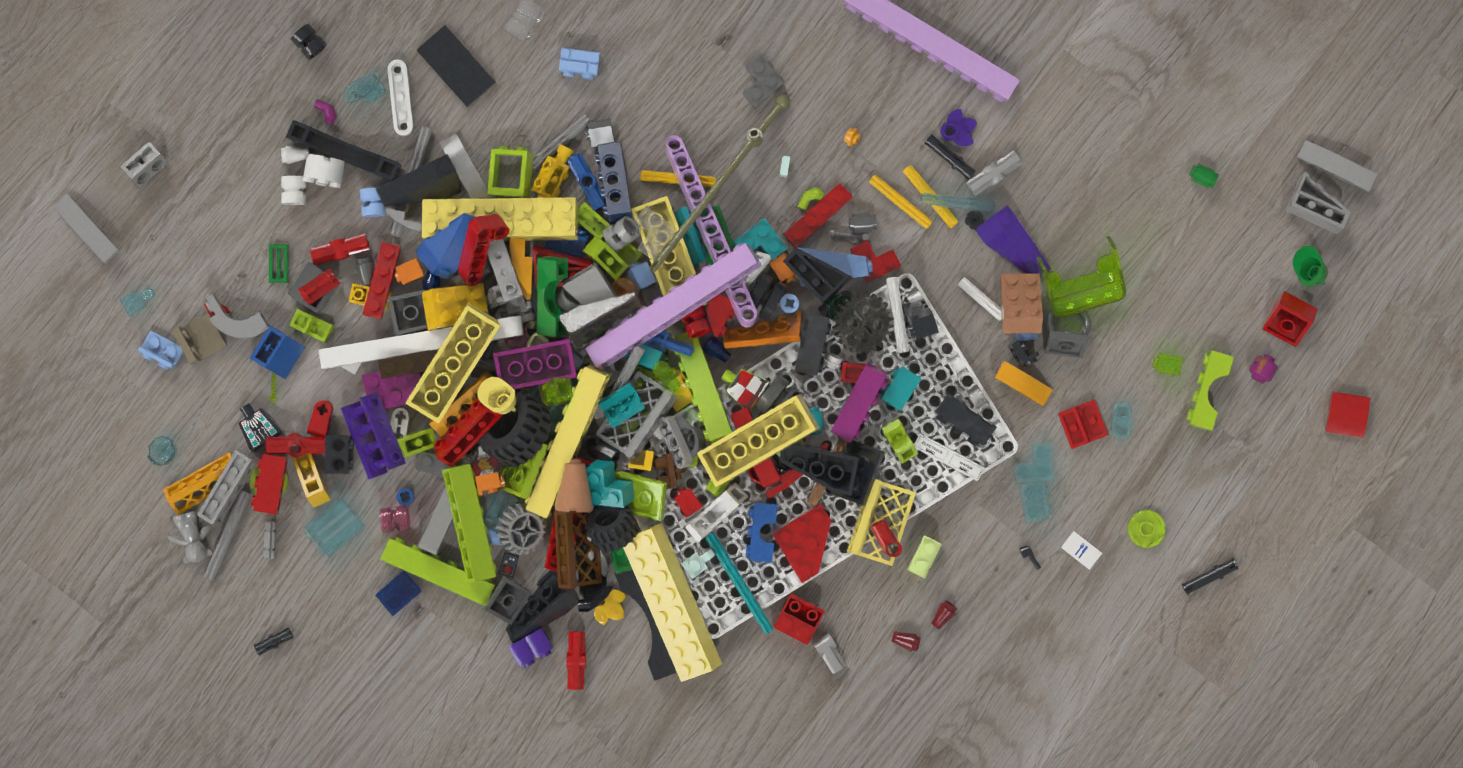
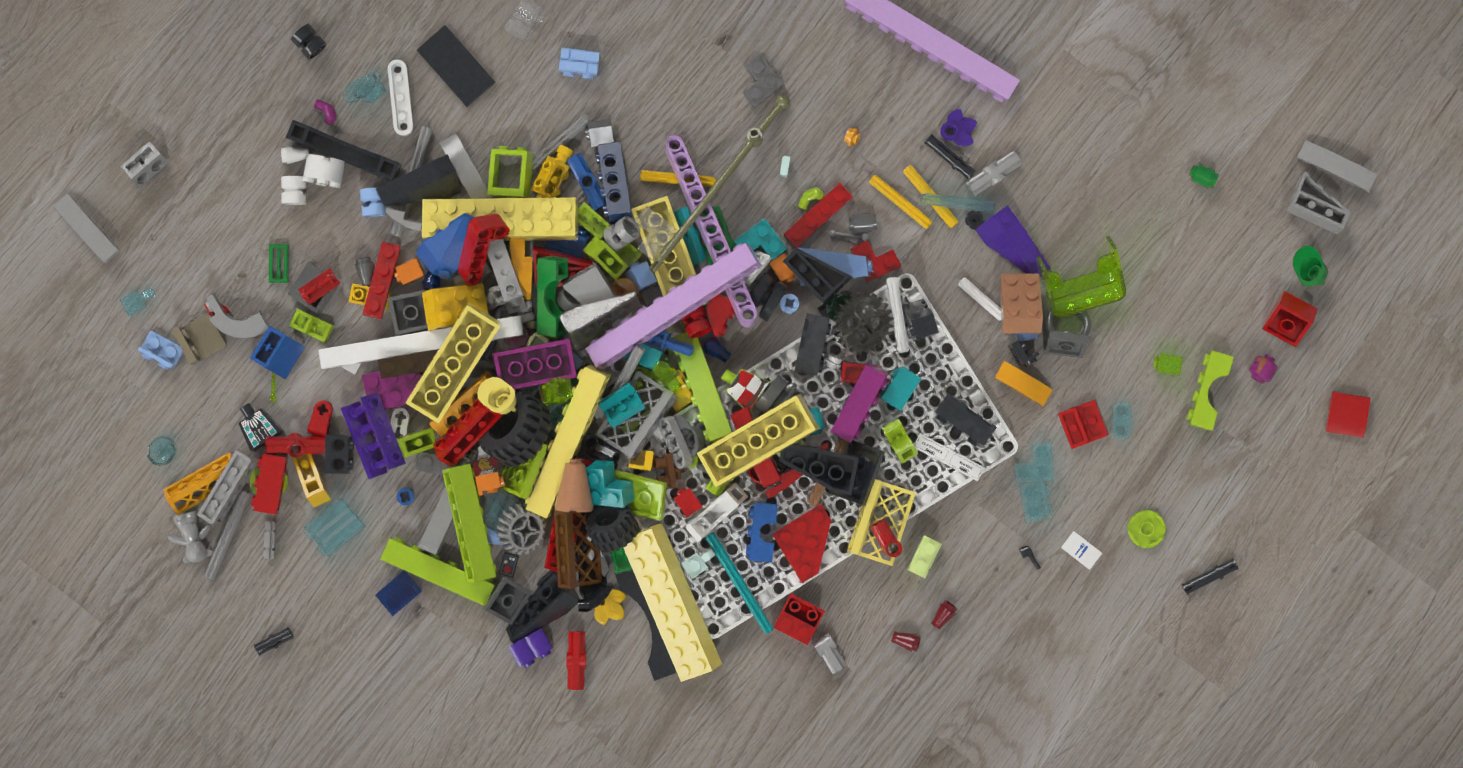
(339, 249): red piece -> none
(394, 519): clear pink wheel -> none
(765, 333): orange wing -> none

